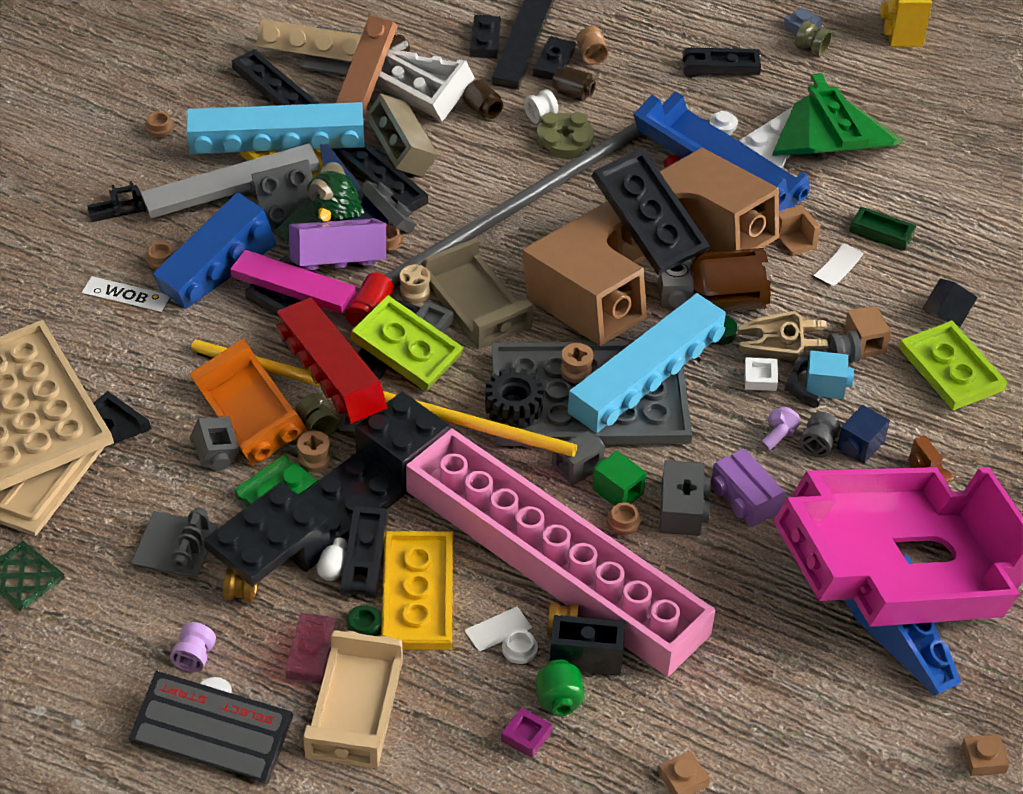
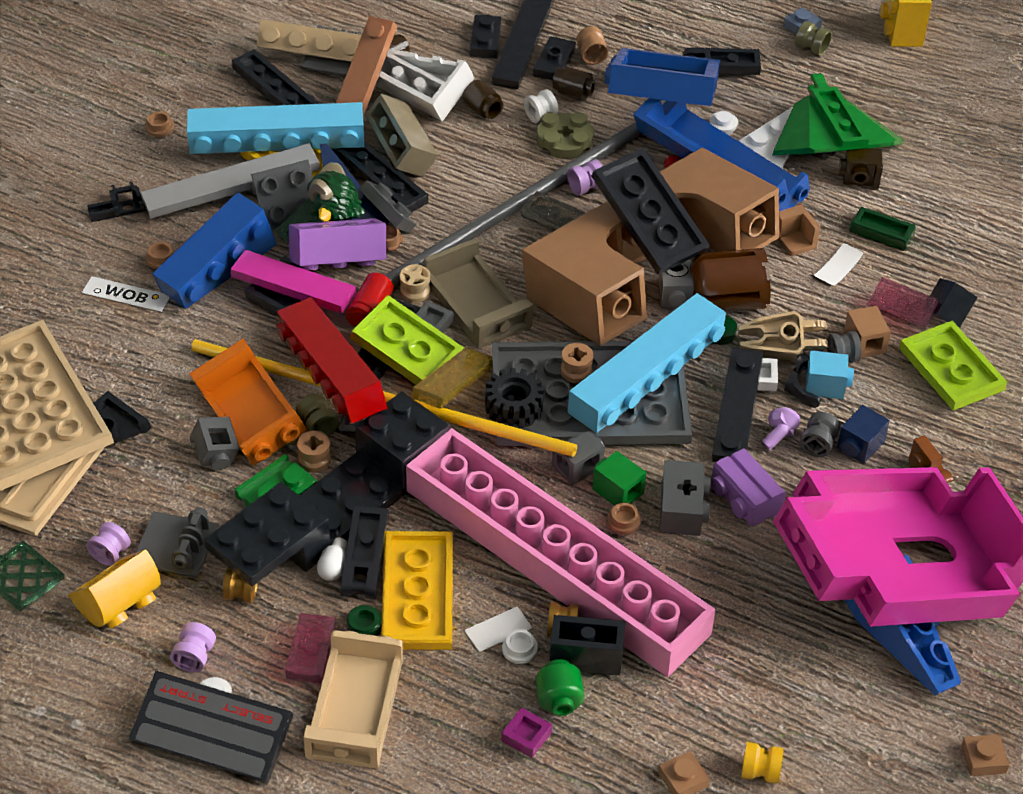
(108, 543): none -> lavender wheel
(117, 589): none -> yellow brick
(452, 378): none -> clear yellow tile
(549, 211): none -> clear smoke plate
(580, 177): none -> lavender wheel
(663, 76): none -> blue window
(737, 403): none -> black plate
(762, 762): none -> yellow wheel
(862, 167): none -> dark brown brick
(903, 303): none -> clear pink plate

